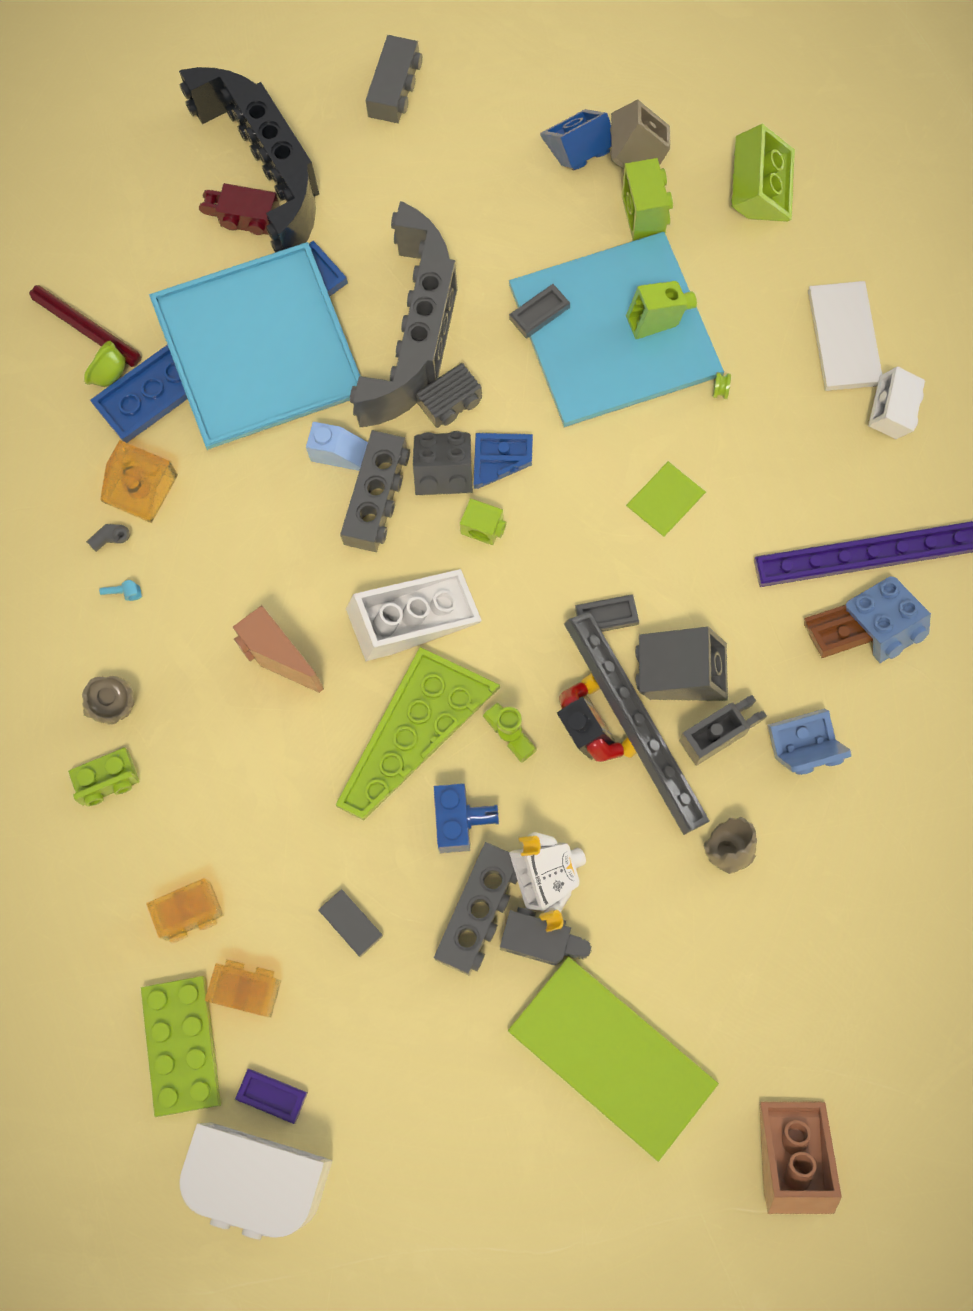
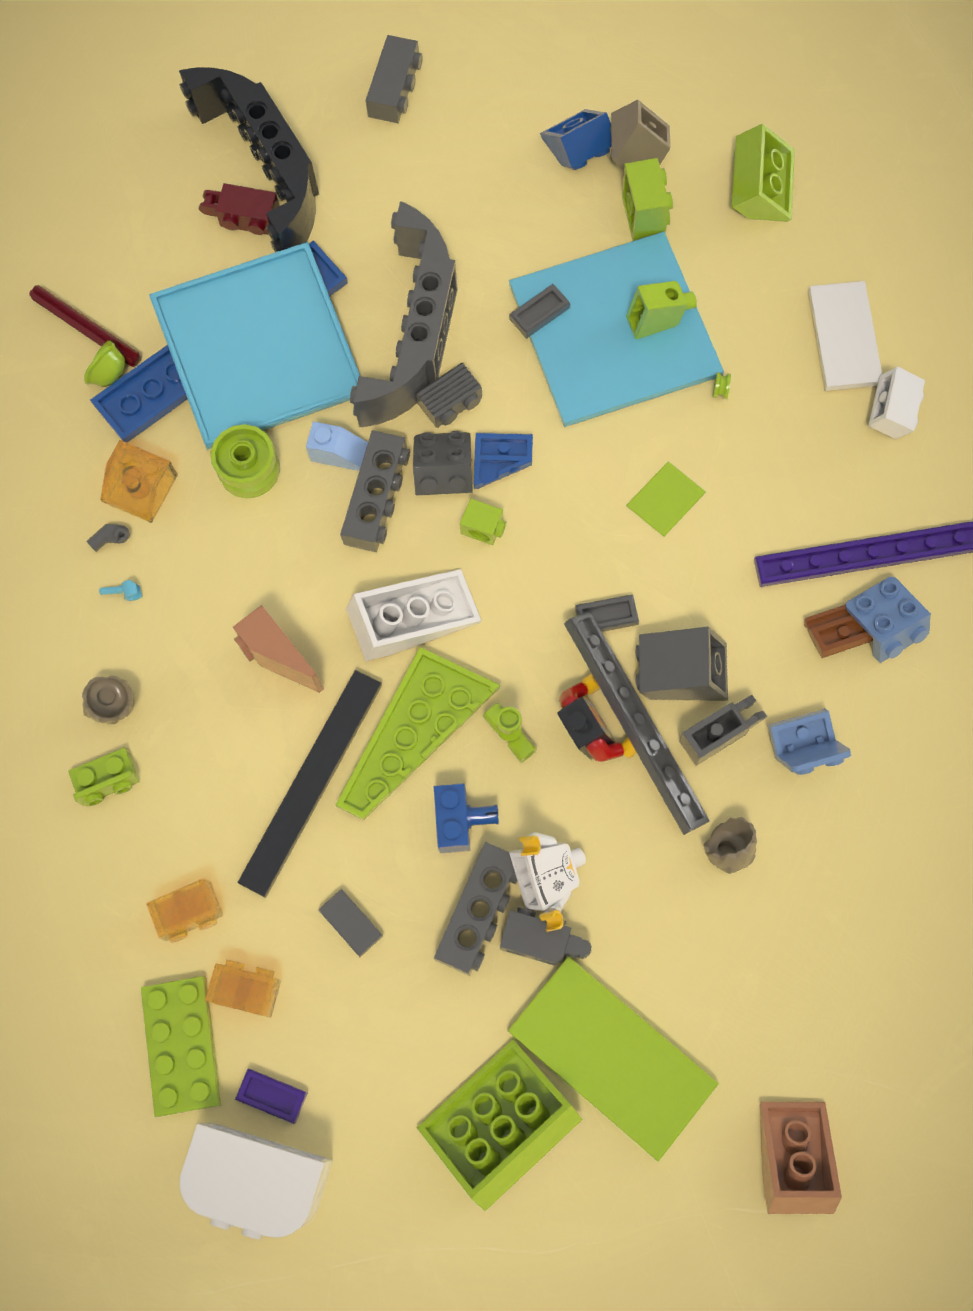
(245, 461): none -> lime wheel
(310, 784): none -> black tile
(499, 1125): none -> lime slope

